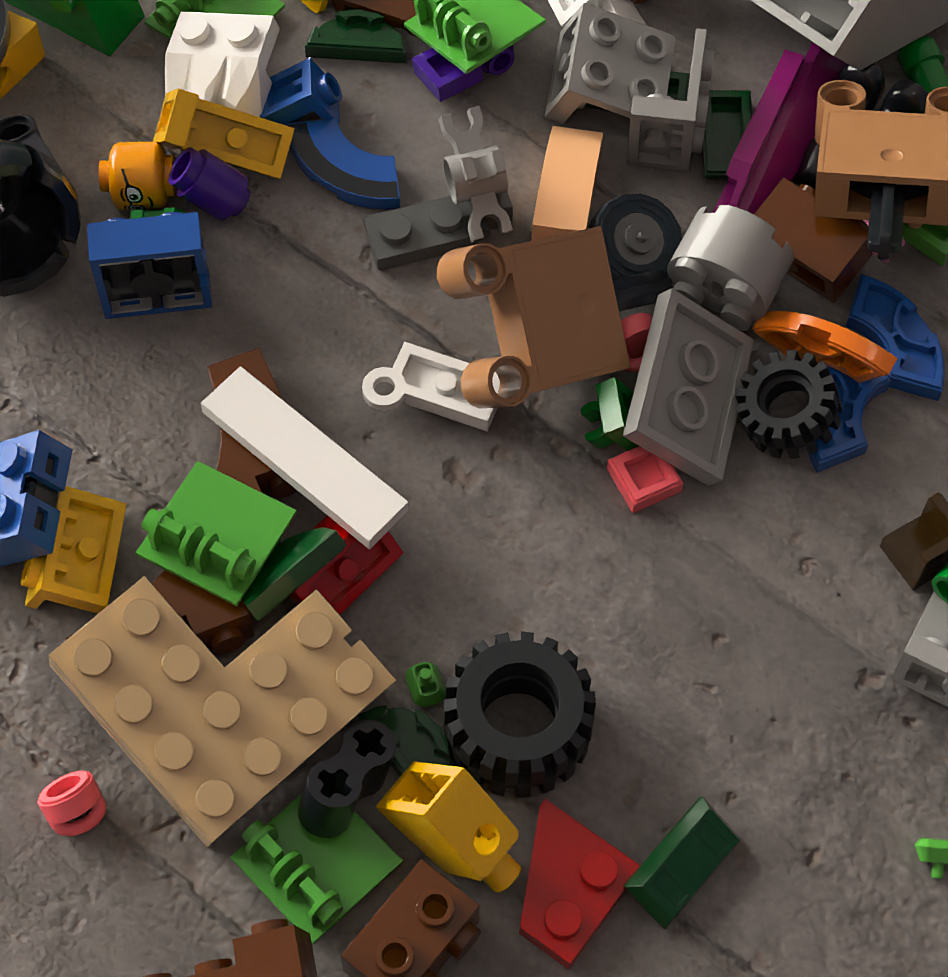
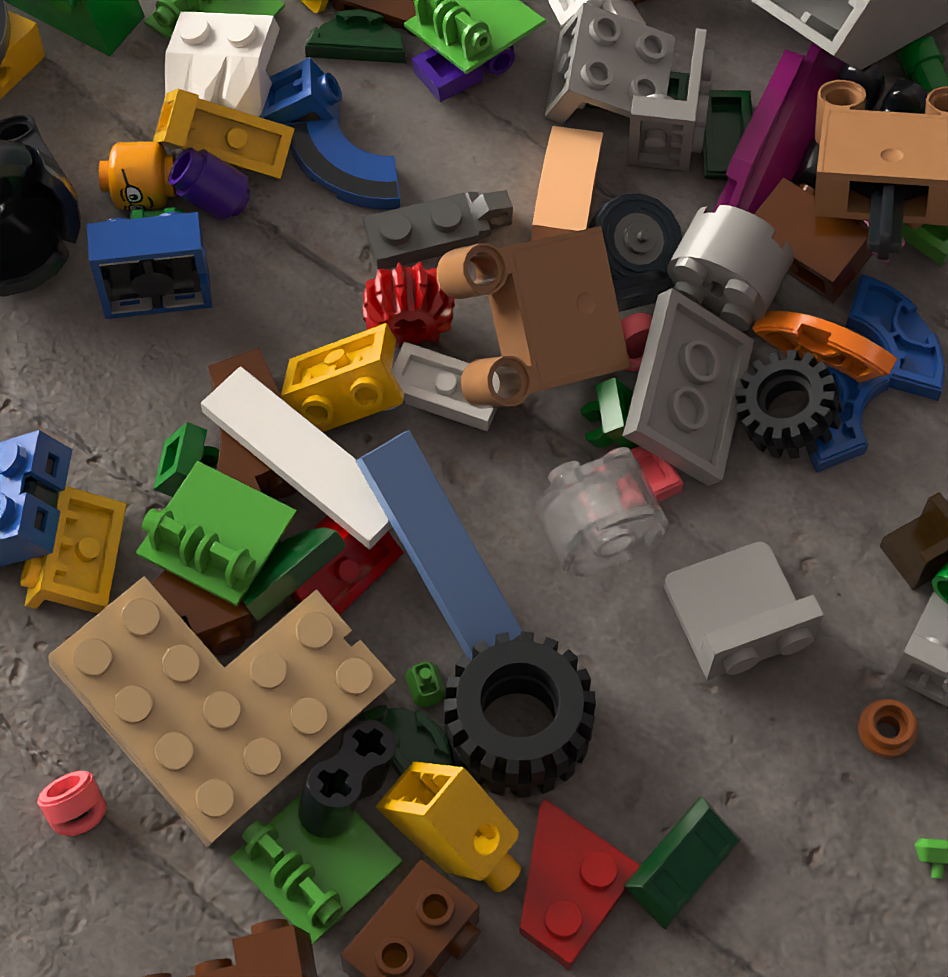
(180, 455): none -> green tile
(344, 379): none -> yellow bracket
(409, 304): none -> red gear
(437, 543): none -> medium blue tile
(475, 174): light grey pin -> none
(600, 512): none -> clear brick
(740, 610): none -> light grey bracket
(896, 715): none -> dark orange plate

